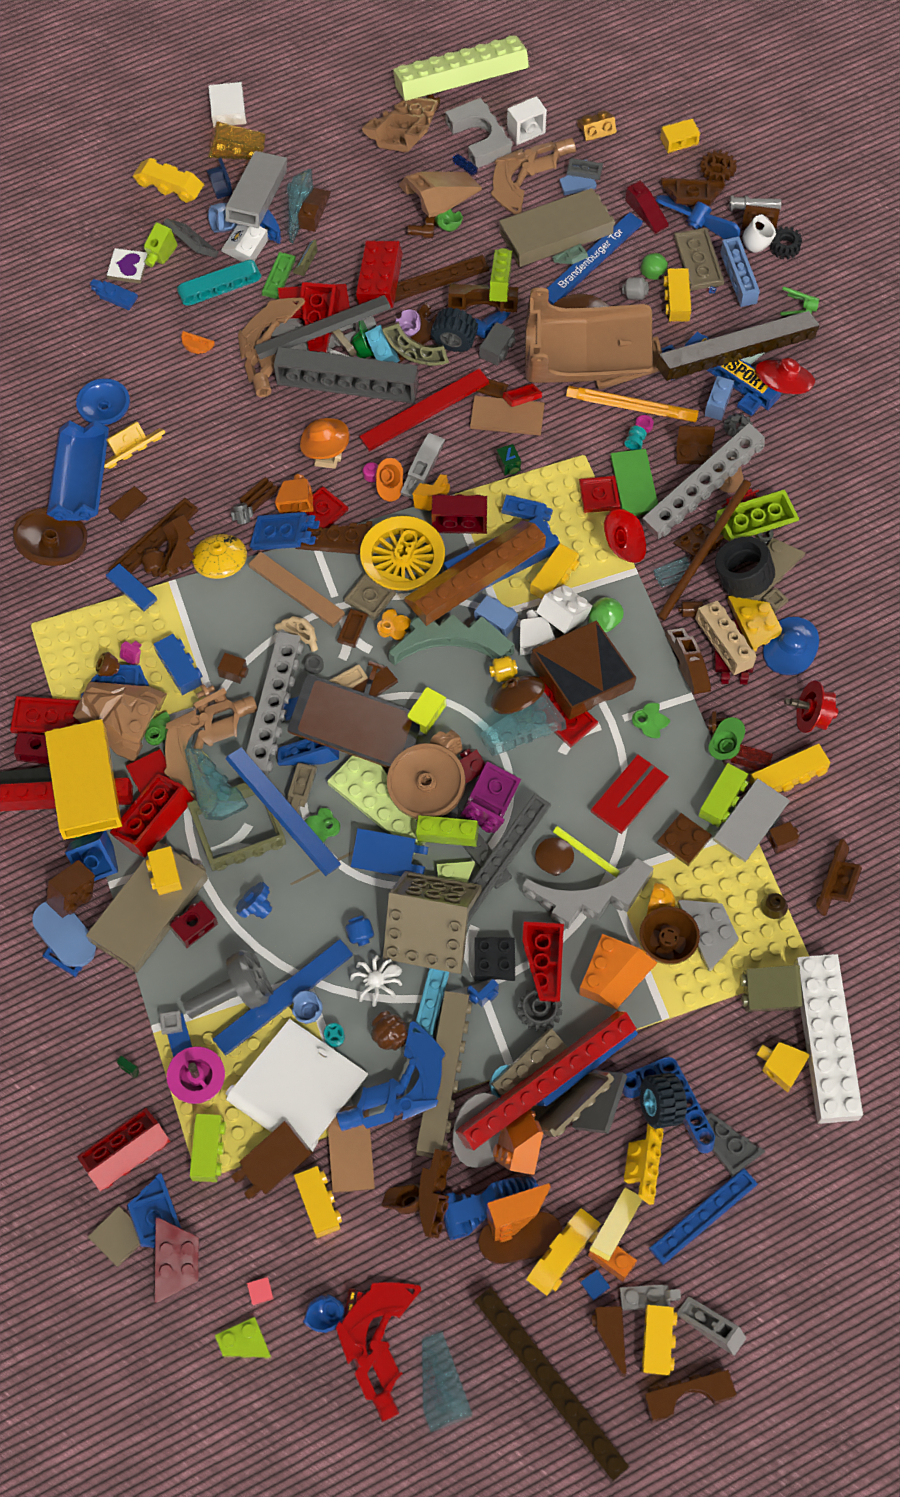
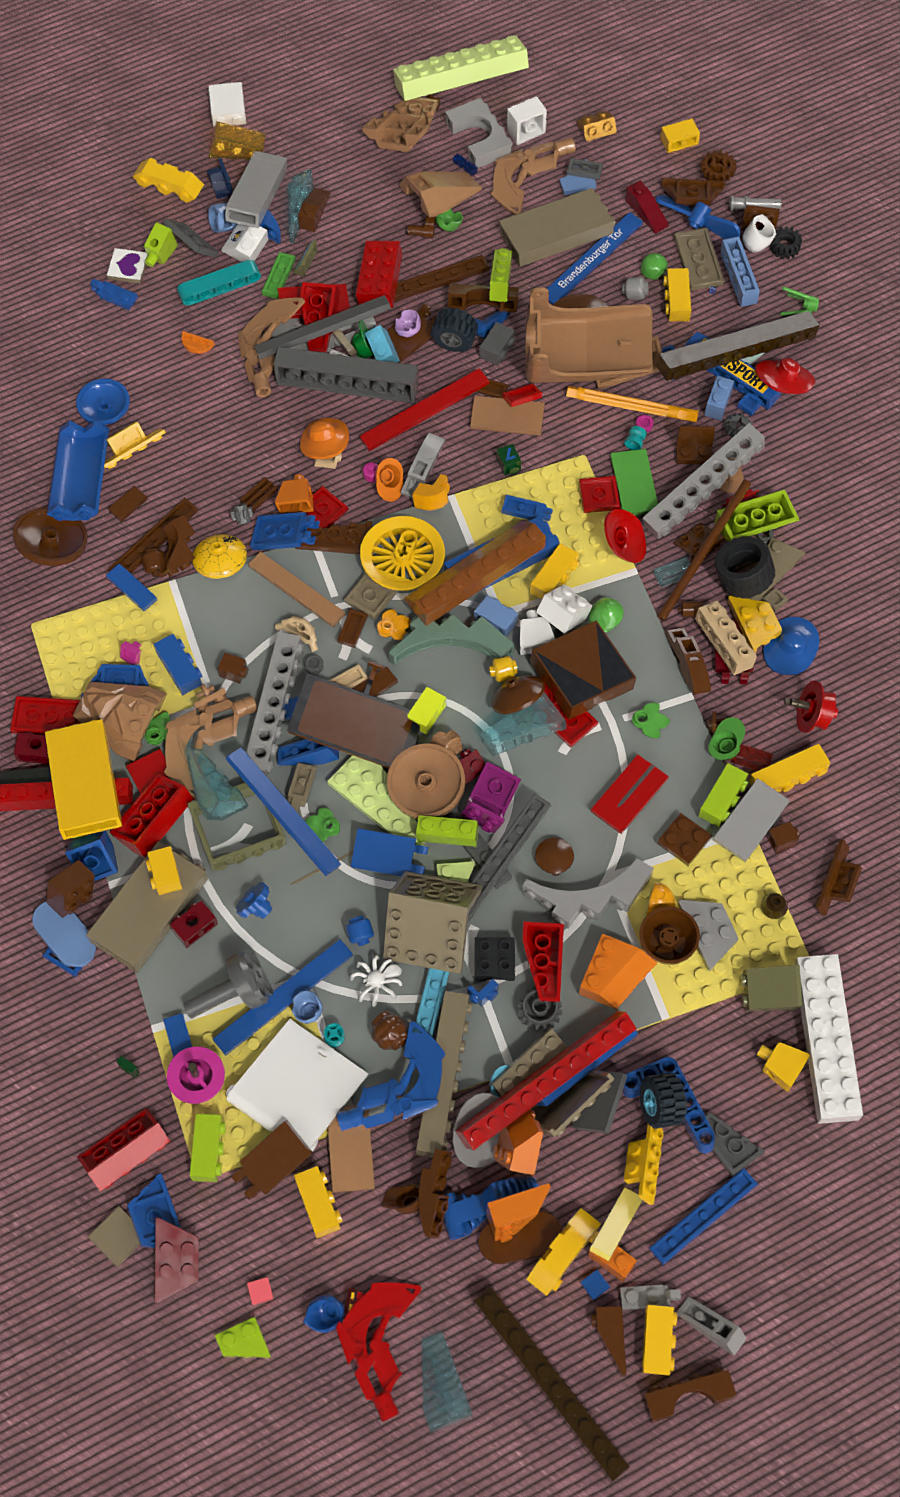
(107, 664): reddish brown cone -> none
(171, 1022): light grey tile -> none
(412, 350): olive brick -> none
(459, 514): dark red brick -> none
(571, 255): sand green tile -> none
(586, 851): neon yellow bar -> none

